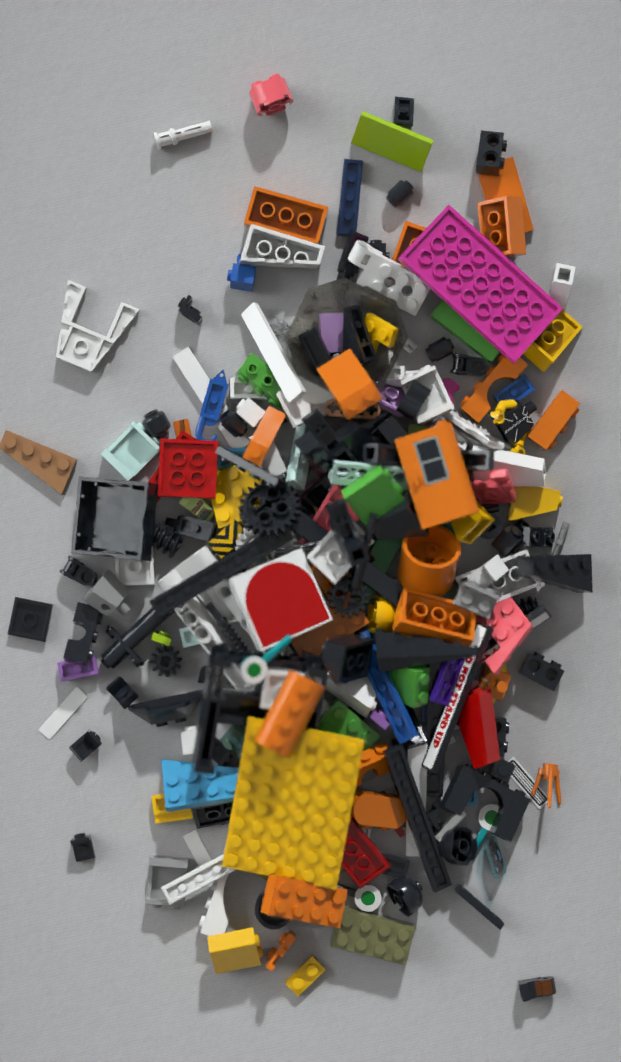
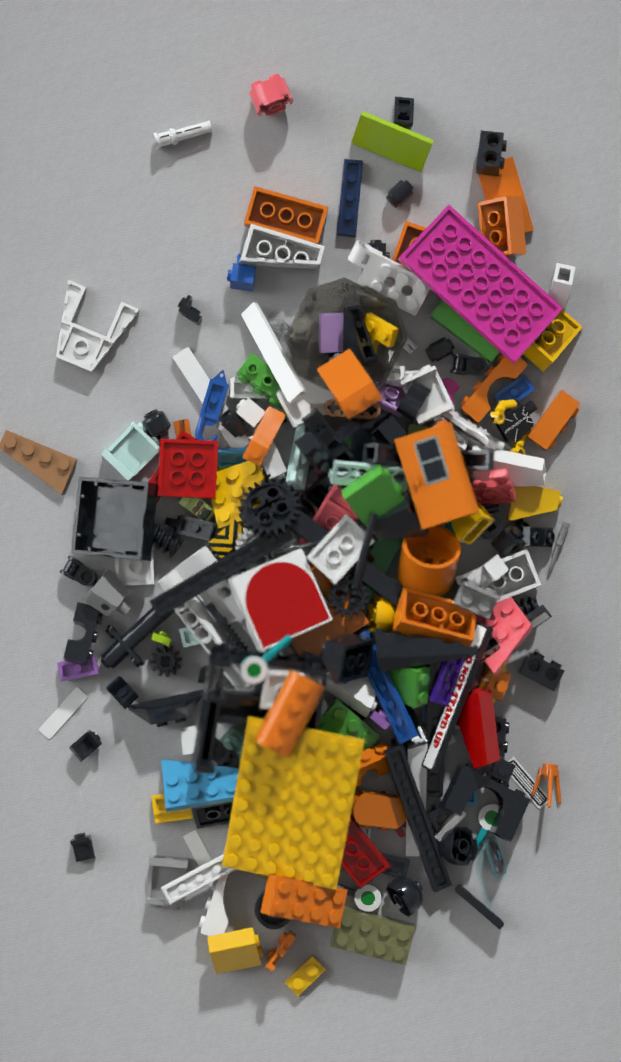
(30, 619): black tile -> none
(256, 471): plate -> none
(315, 347): black tile -> none
(345, 267): black hinge -> none
(345, 533): black arch -> none
(537, 987): black leg -> none
(564, 571): black wedge -> none

